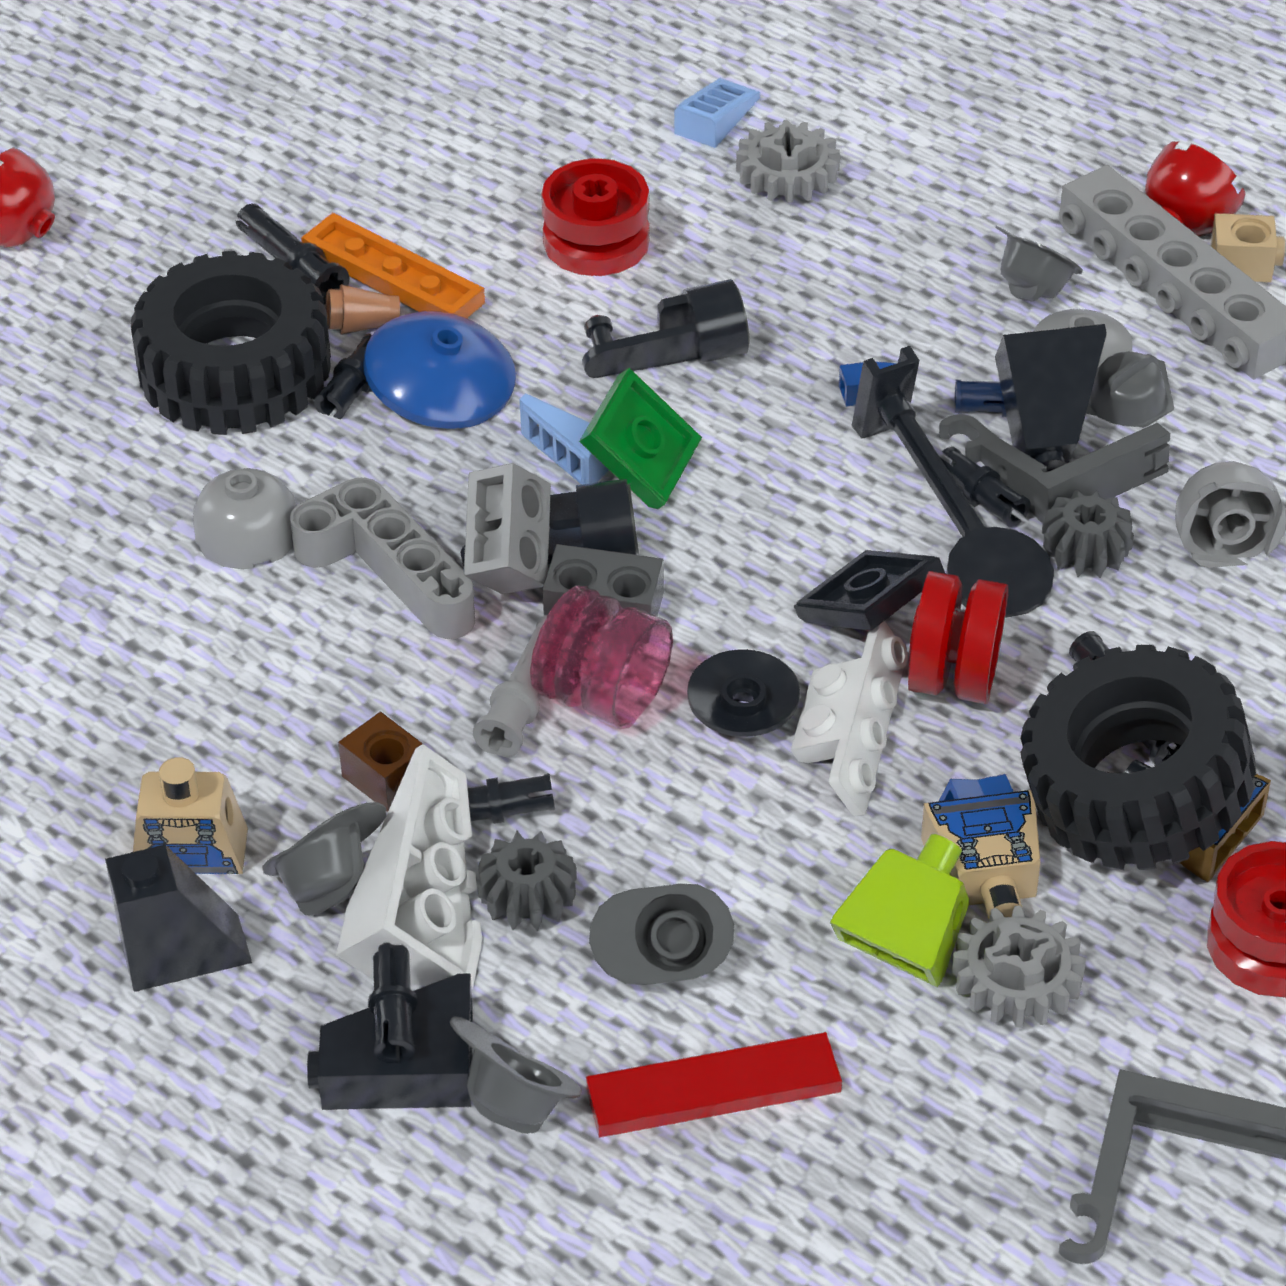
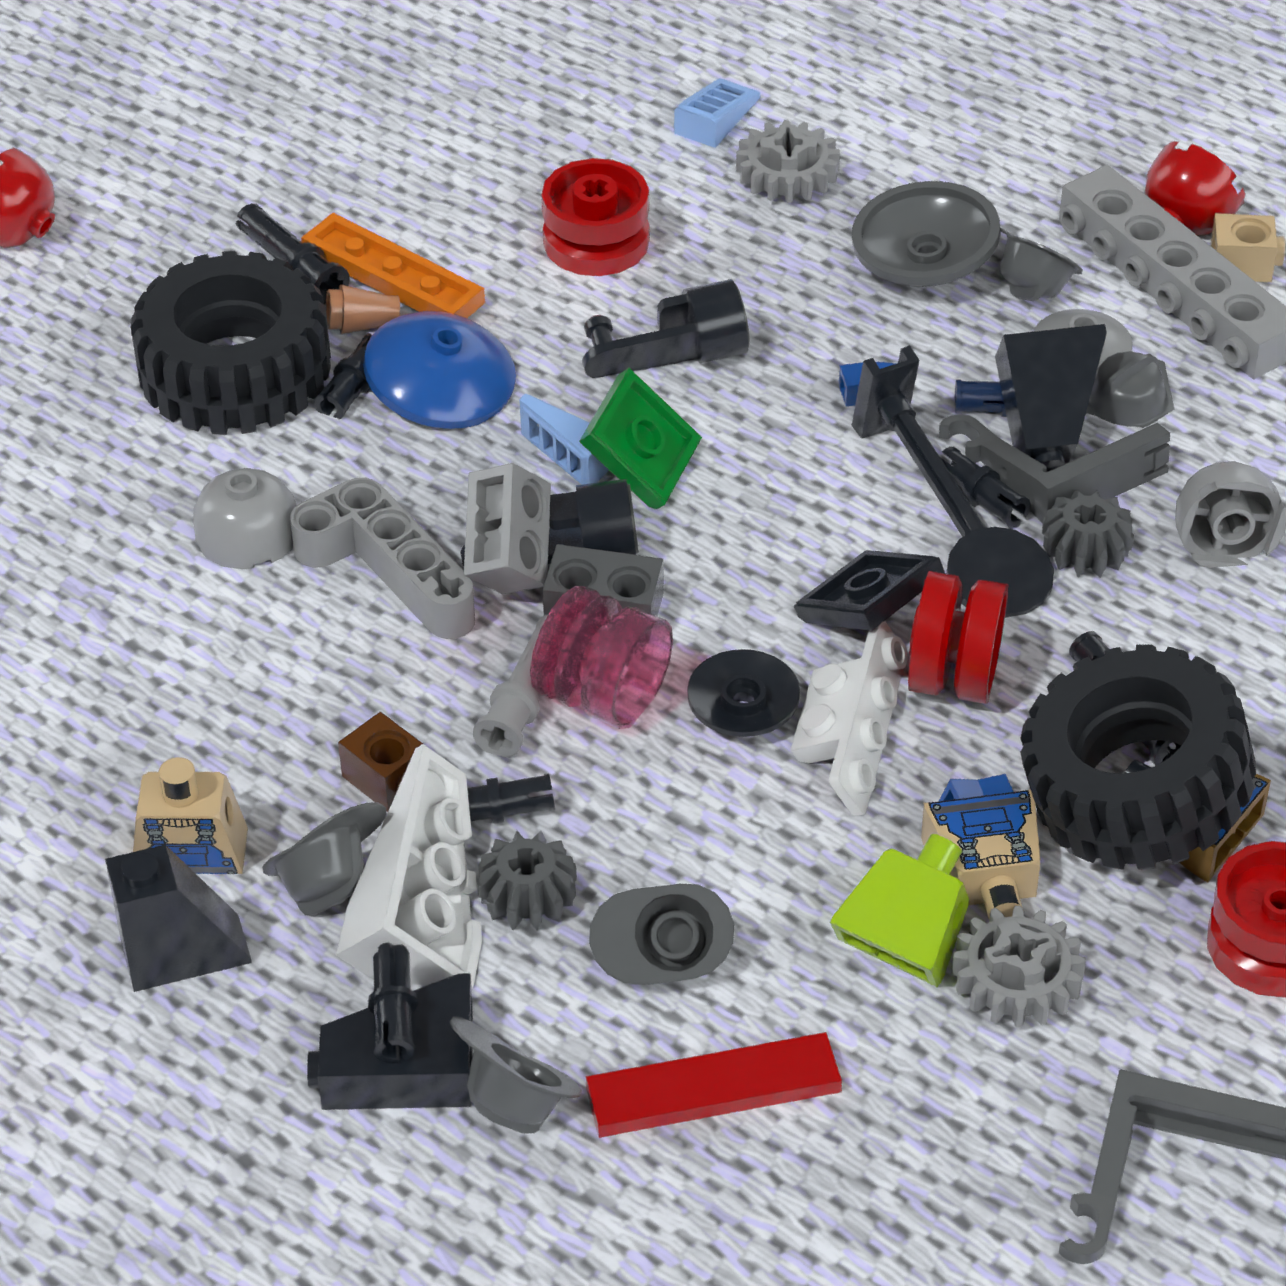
(926, 233): none -> dark grey dish

